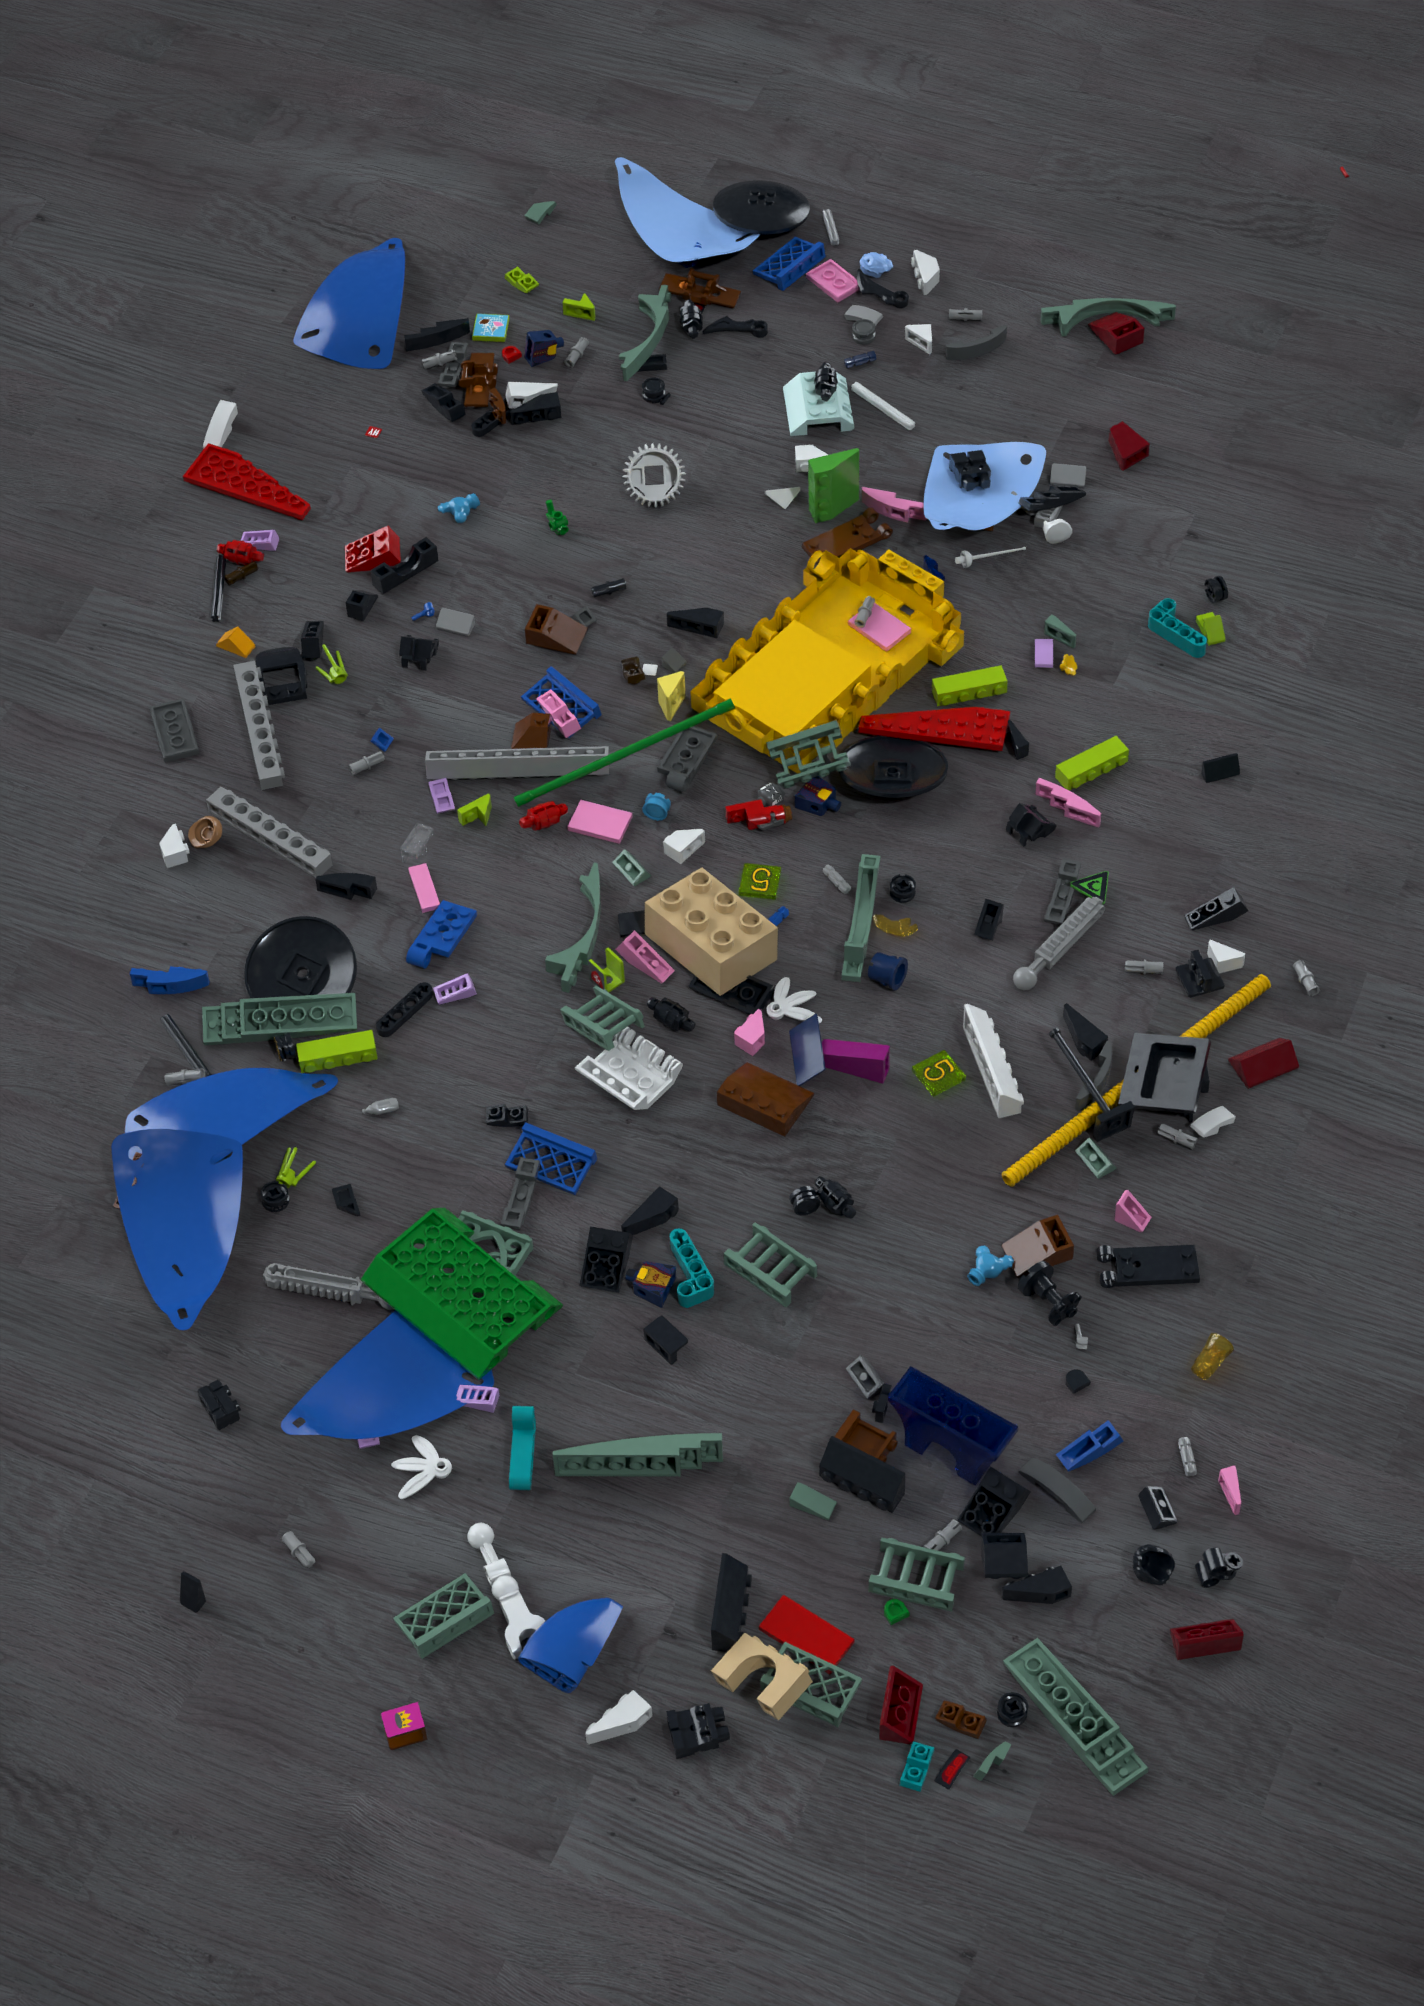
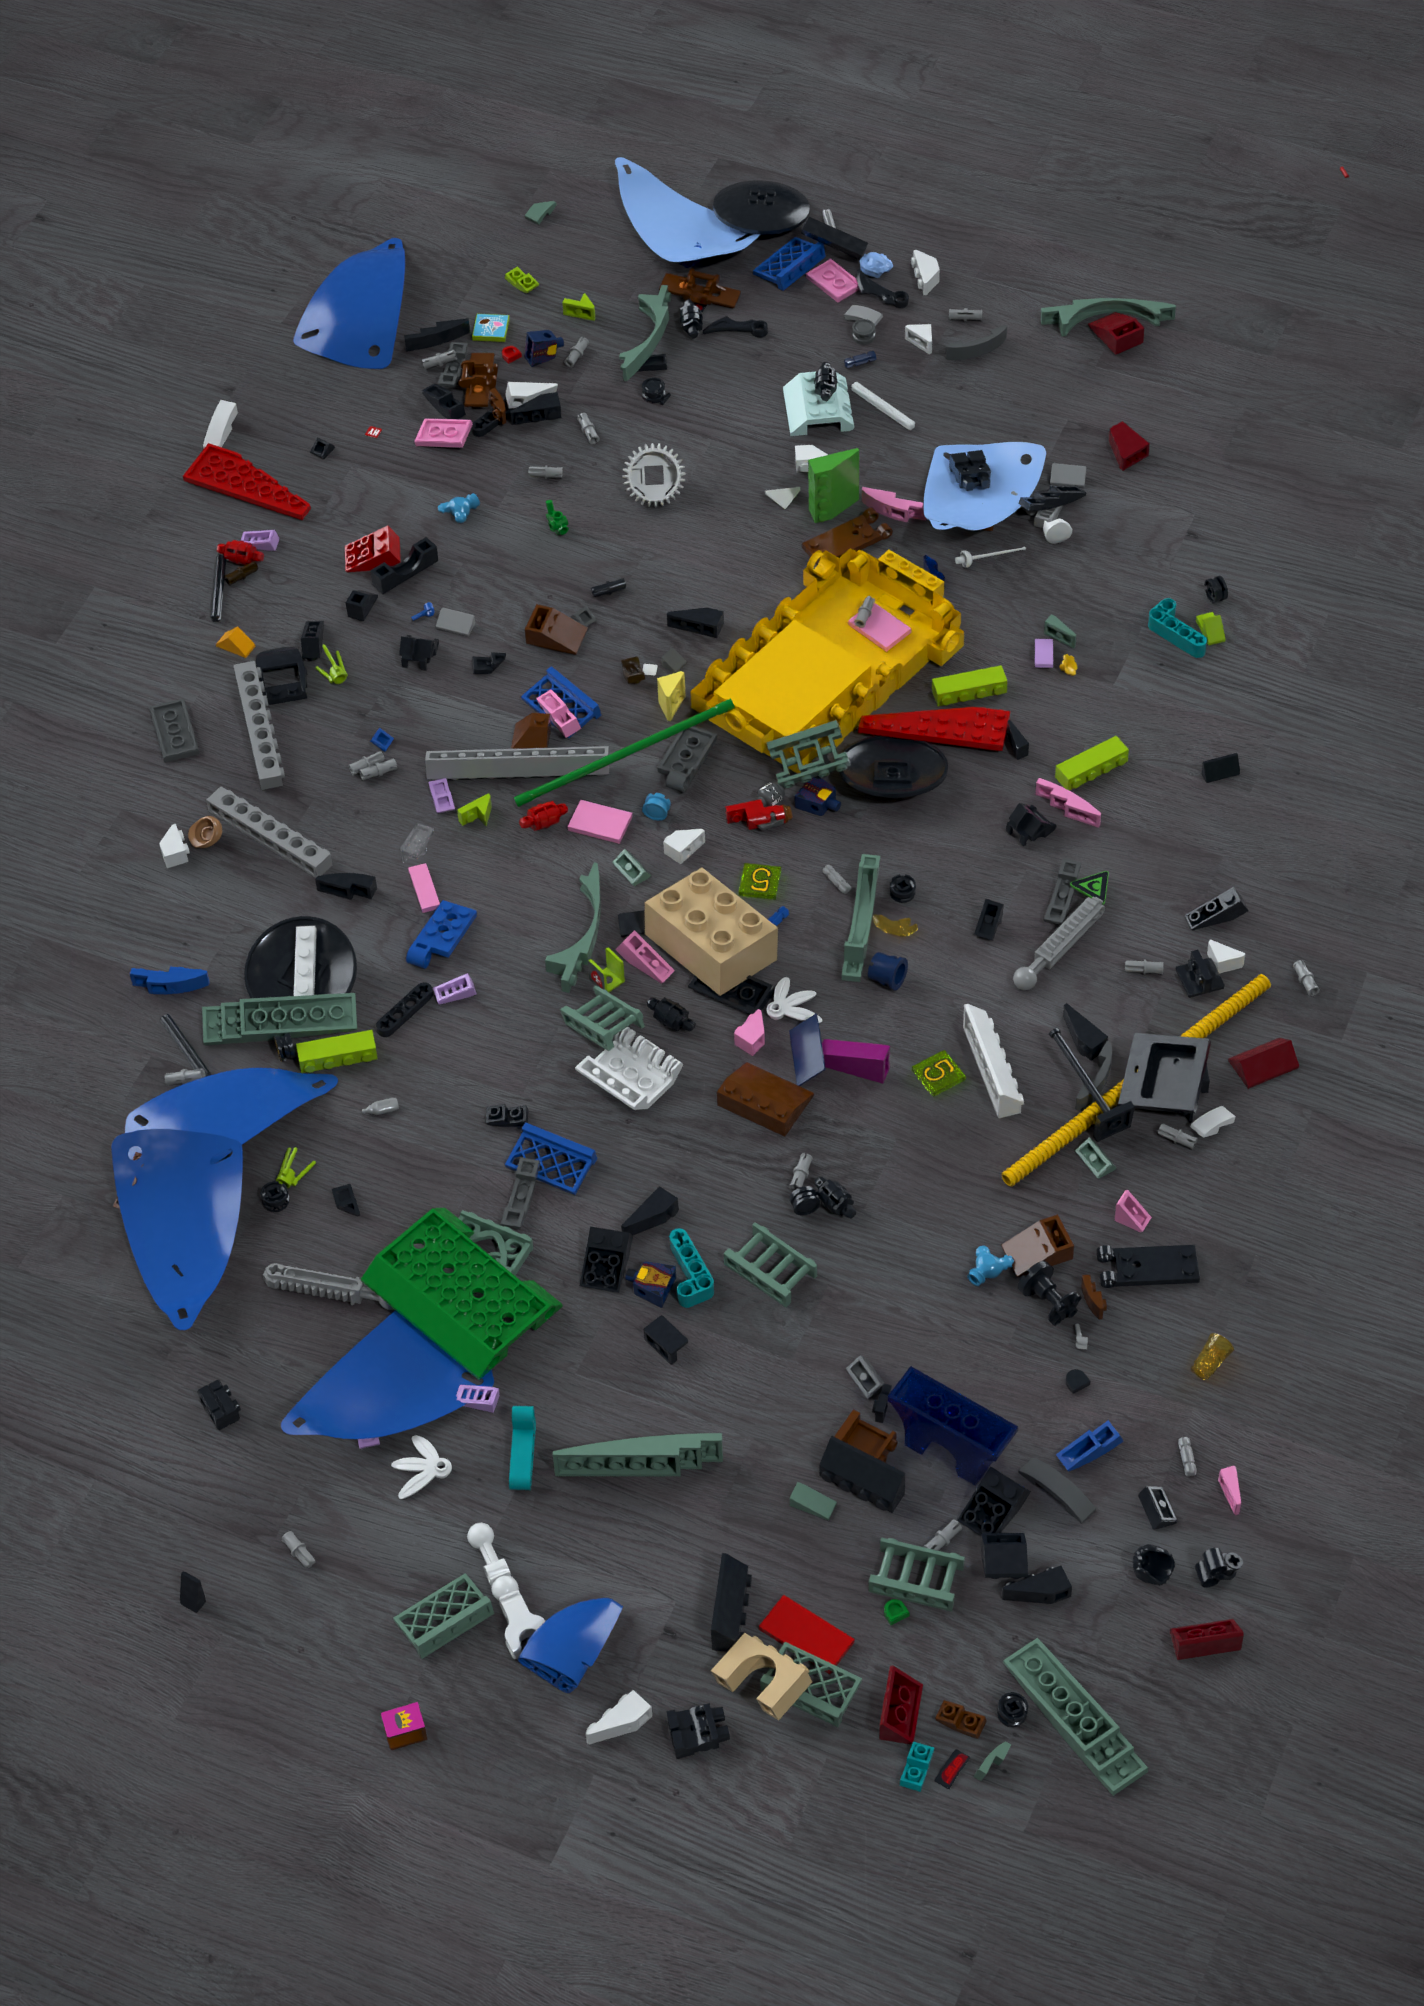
(305, 960): none -> white plate
(322, 448): none -> black slope
(378, 769): none -> light grey pin
(443, 433): none -> bright pink tile
(487, 665): none -> black slope
(547, 472): none -> light grey axle
(588, 428): none -> light grey pin
(801, 1171): none -> light grey pin
(834, 238): none -> black slope
(1092, 1297): none -> reddish brown slope

